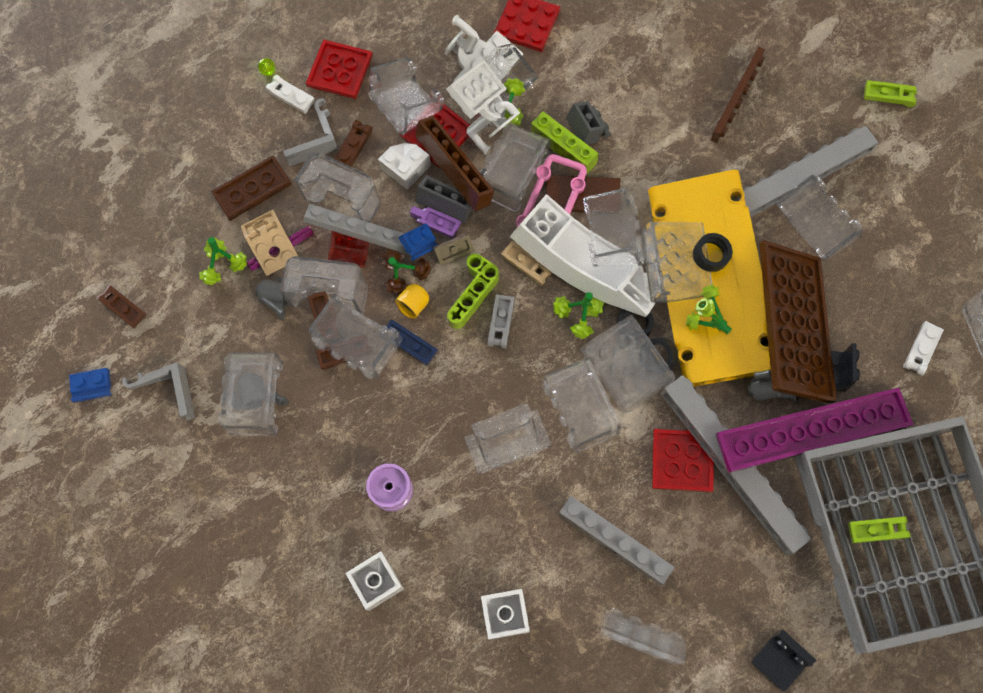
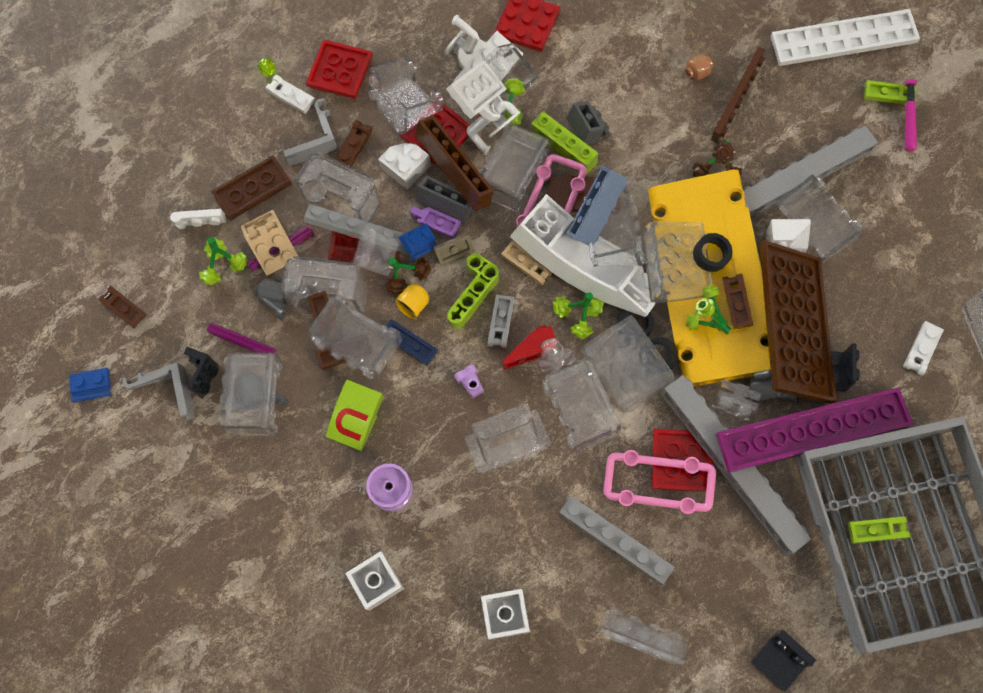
(198, 218): none -> white plate
(205, 372): none -> black bracket
(238, 339): none -> magenta axle
(354, 415): none -> lime slope
(375, 251): none -> clear plate
(467, 377): none -> lavender plate
(529, 348): none -> red slope
(554, 355): none -> clear plate
(597, 206): none -> sand blue brick
(690, 465): none -> bright pink bar
(699, 67): none -> nougat head
(724, 153): none -> reddish brown plant
(736, 402): none -> clear plate
(737, 302): none -> reddish brown plate
(789, 233): none -> white slope
(844, 37): none -> white plate
(910, 122): none -> dark pink piece

